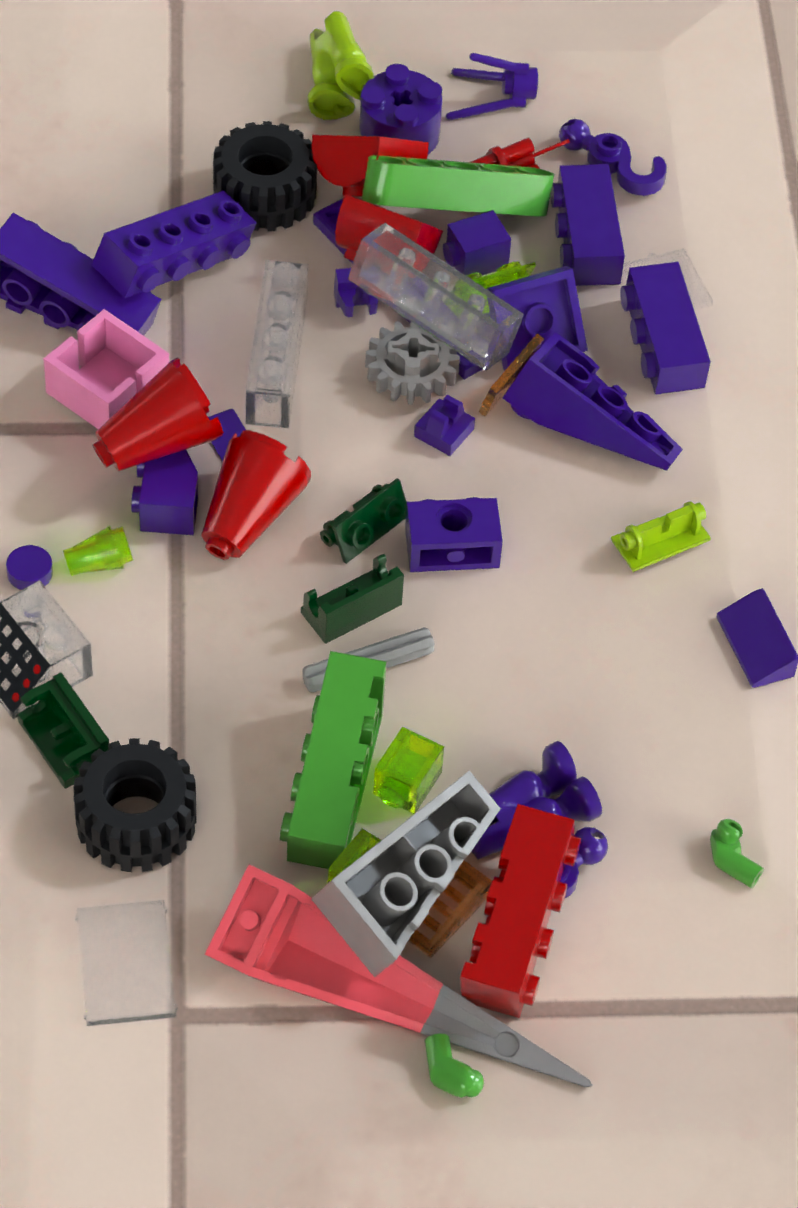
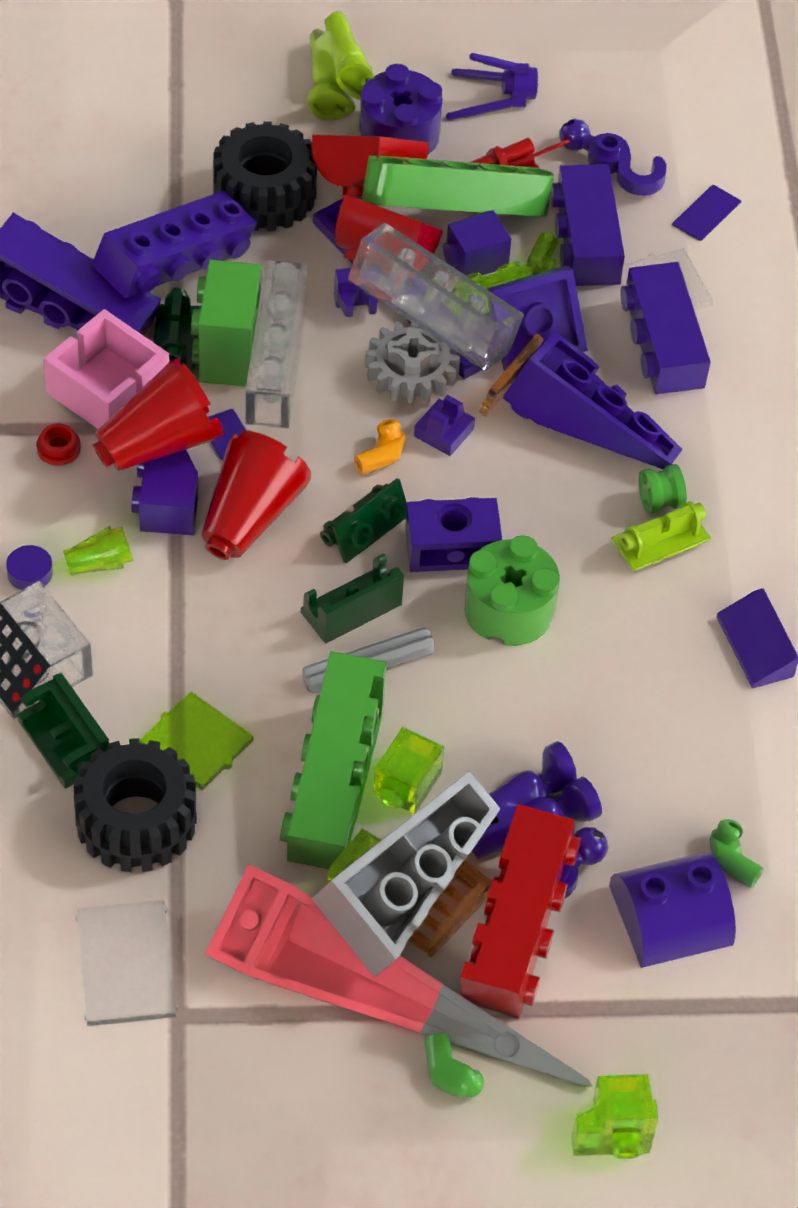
(58, 444): none -> red plate
(174, 327): none -> dark green hinge
(201, 737): none -> clear neon green piece
(226, 321): none -> bright green brick
(386, 450): none -> light orange arm
(511, 590): none -> bright green brick
(542, 253): none -> clear neon green arm
(620, 1120): none -> clear neon green brick
(662, 488): none -> bright green wheel
(675, 908): none -> dark purple brick
(707, 212): none -> dark purple sticker

